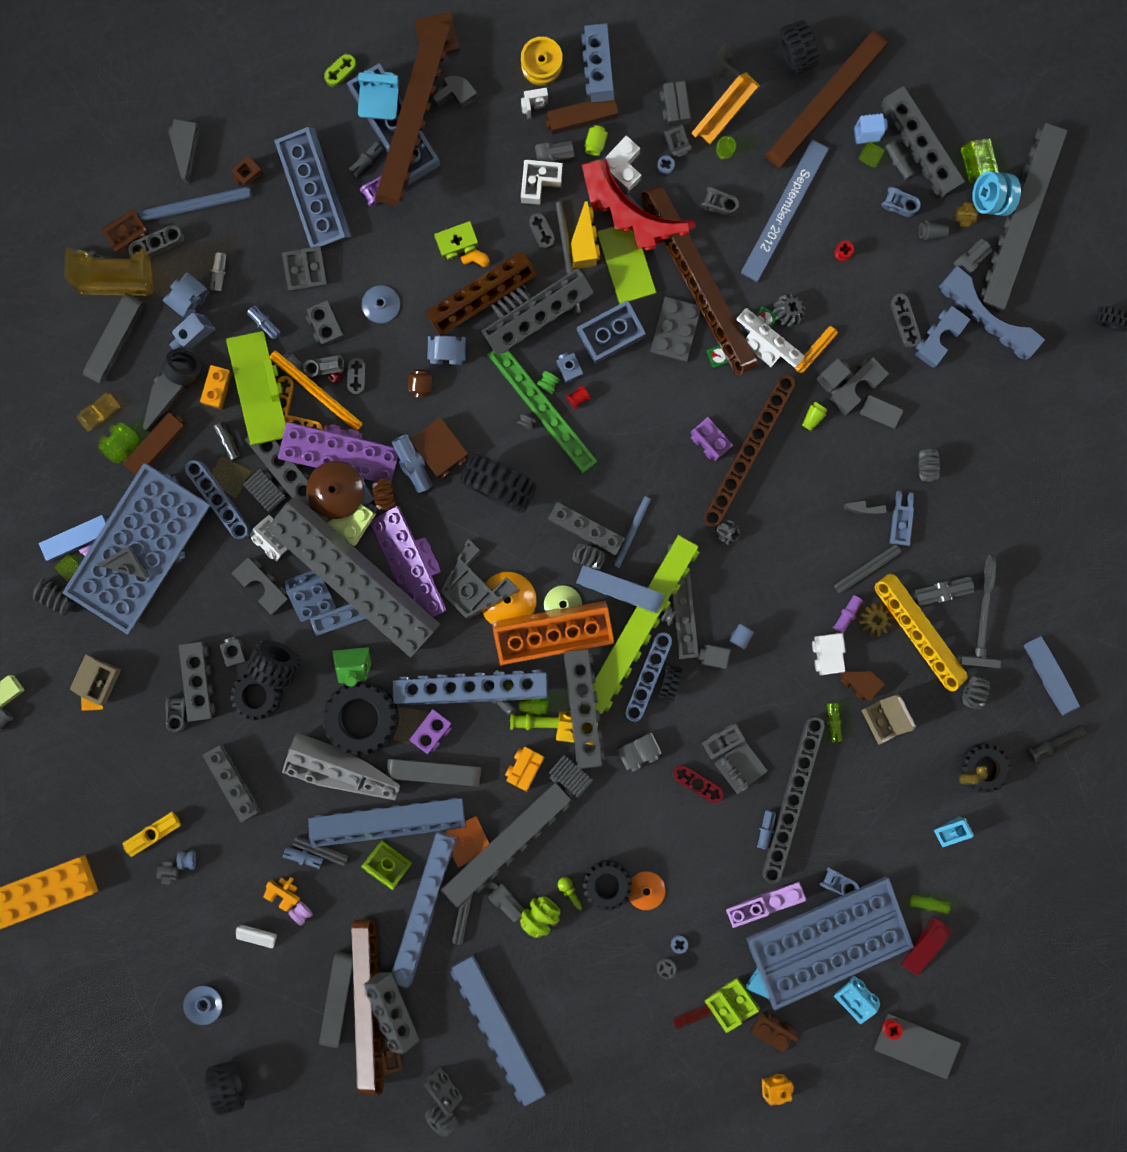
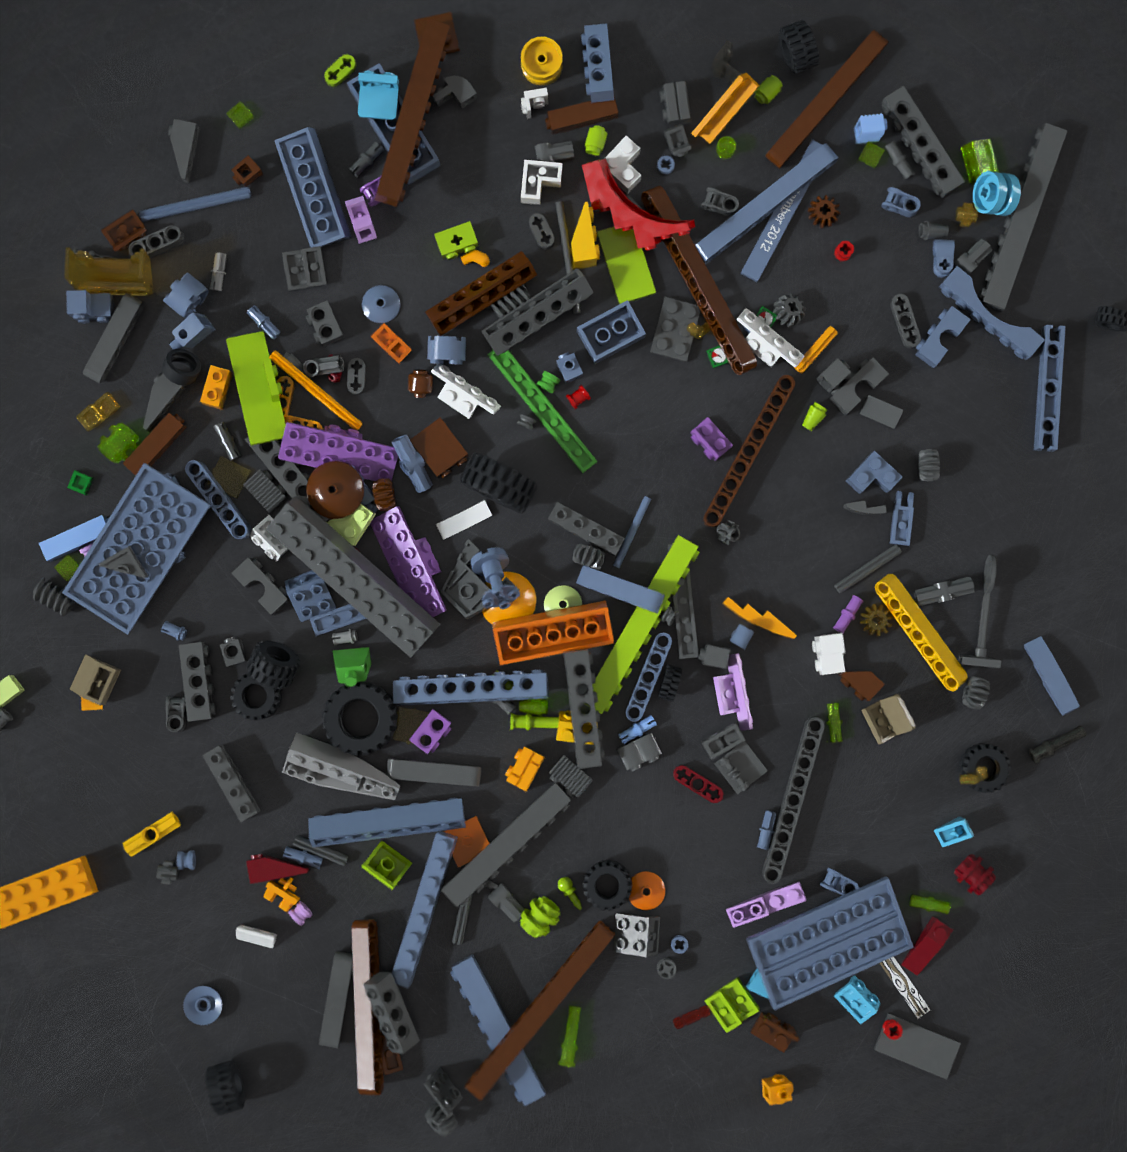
(80, 482): none -> green tile
(86, 306): none -> sand blue brick
(173, 630): none -> sand blue pin
(240, 115): none -> clear neon green tile
(268, 868): none -> dark red slope
(345, 637): none -> light grey pin
(361, 219): none -> lavender brick
(391, 343): none -> orange slope
(462, 395): none -> white bracket
(464, 520): none -> white sticker
(491, 567): none -> sand blue piece
(539, 1010): none -> reddish brown beam
(569, 1045): none -> clear neon green pin
(636, 935): none -> dark grey bracket
(637, 729): none -> light blue pin
(698, 331): none -> clear yellow arm
(732, 693): none -> lavender bracket
(766, 203): none -> sand blue beam
(766, 621): none -> light orange slope
(768, 89): none -> lime brick
(818, 216): none -> reddish brown gear
(874, 469): none -> sand blue brick
(905, 987): none -> sticker
(943, 254): none -> sand blue piece
(975, 874): none -> dark red piece
(1049, 403): none -> sand blue piece

